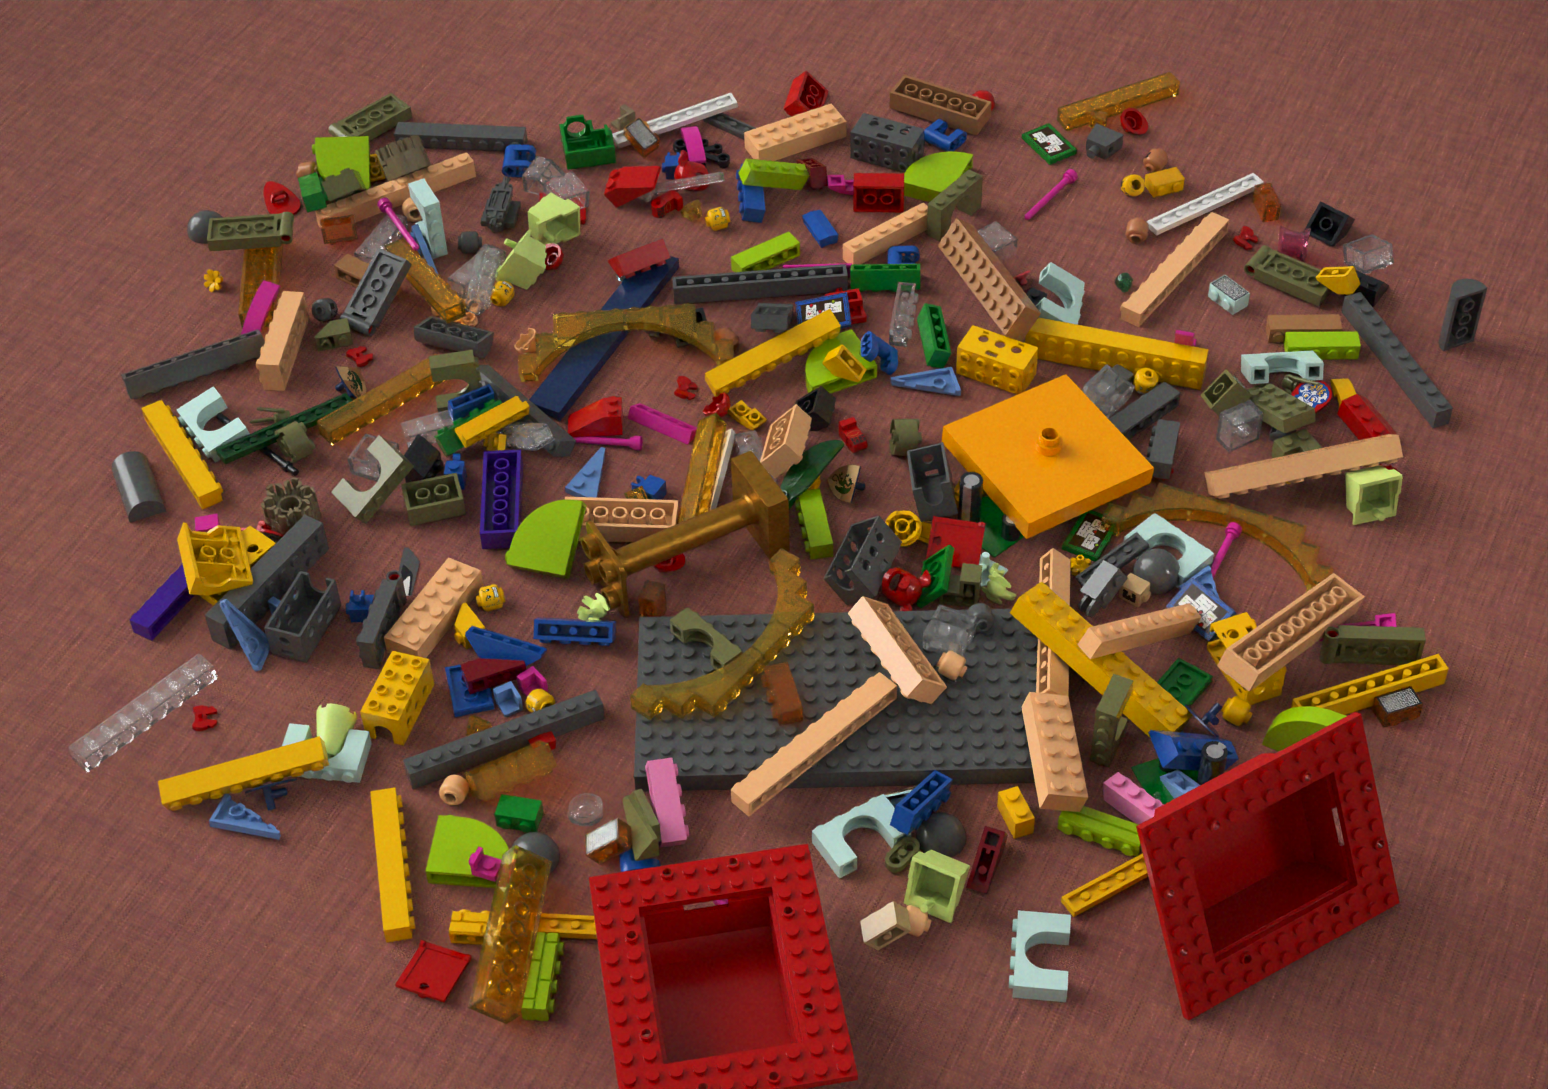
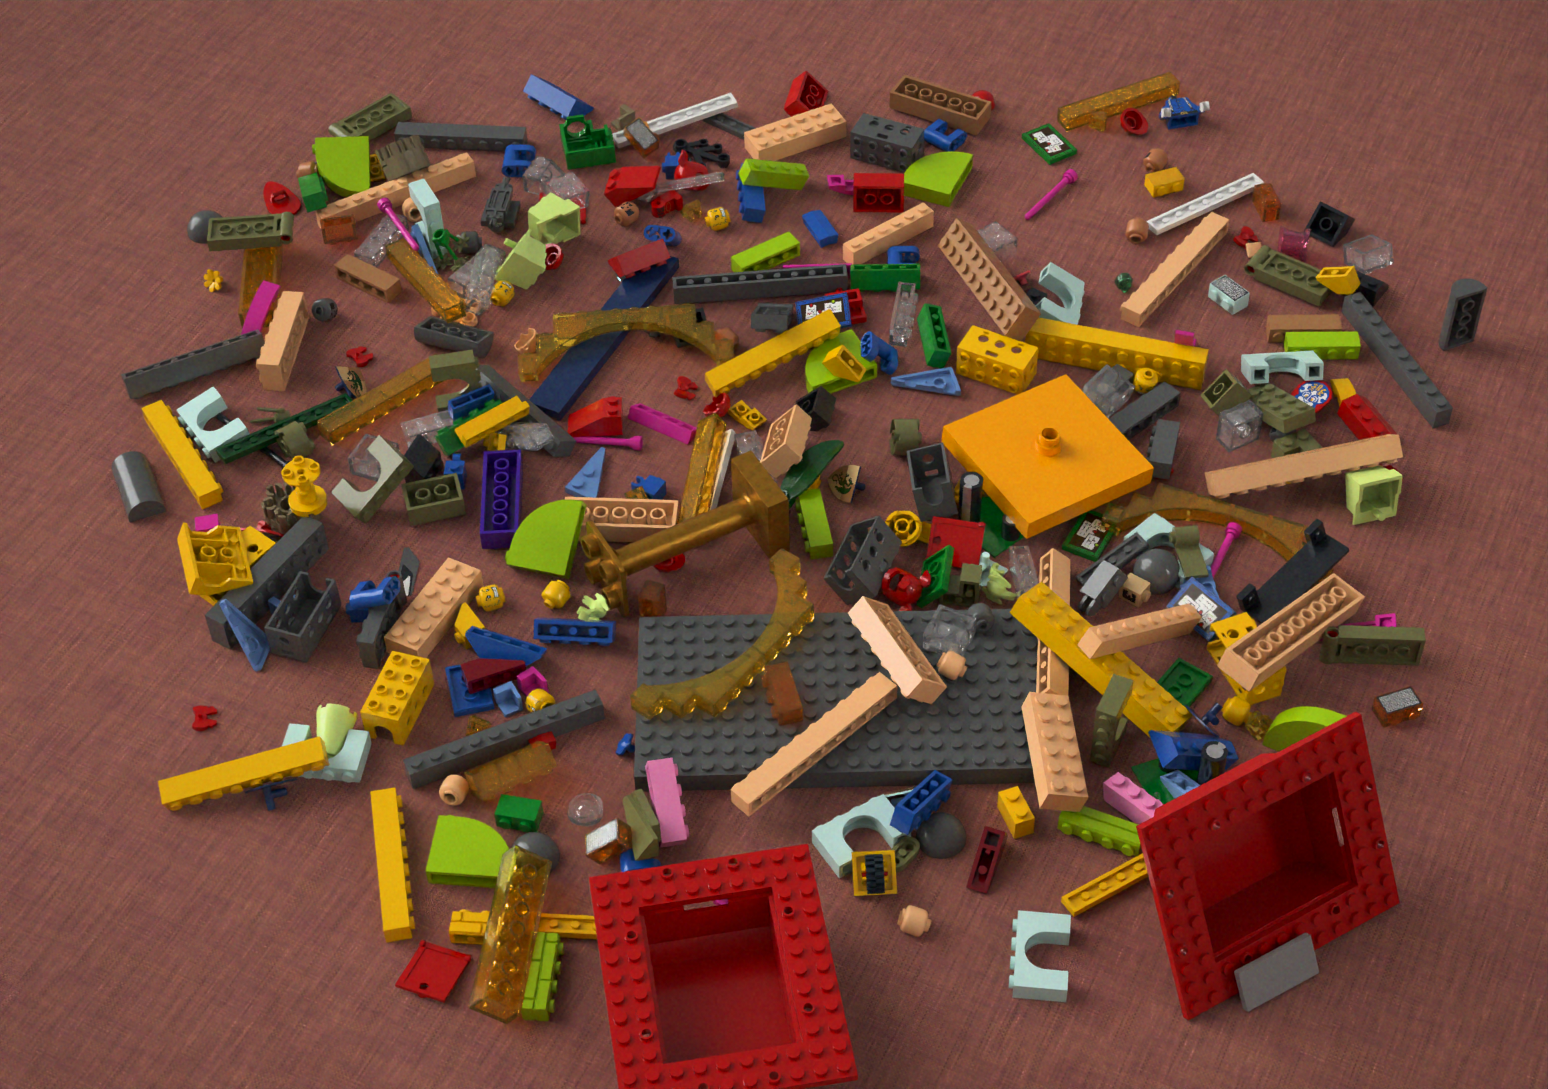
(142, 712): clear brick -> none
(162, 606): dark purple brick -> none
(240, 819): medium blue wing -> none
(306, 497): none -> yellow piece
(334, 335): olive slope -> none
(343, 185): olive brick -> none
(367, 595): none -> blue connector
(376, 292): dark grey hinge -> none
(442, 238): none -> plant
(484, 865): dark pink bracket -> none
(555, 97): none -> slope
(556, 594): none -> yellow head
(625, 744): none -> blue plant
(626, 213): none -> nougat head
(669, 235): none -> blue connector
(690, 627): olive arch -> none
(693, 144): dark pink slope -> none
(817, 173): dark red slope -> none
(852, 435): red leg -> none
(874, 872): none -> yellow plate
(885, 925): tan brick -> none
(936, 884): yellowish green piece -> none
(965, 192): olive arch -> none
(1022, 569): none -> clear brick
(1078, 564): yellow plant -> none
(1103, 142): dark grey torso -> none
(1132, 185): yellow head -> none
(1182, 112): none -> blue torso
(1187, 547): none -> olive door
(1252, 248): none -> light nougat piece
(1258, 724): none -> clear yellow tile
(1276, 972): none -> light grey tile
(1291, 382): olive plant -> none
(1296, 576): none -> black bracket
(1361, 692): yellow brick -> none

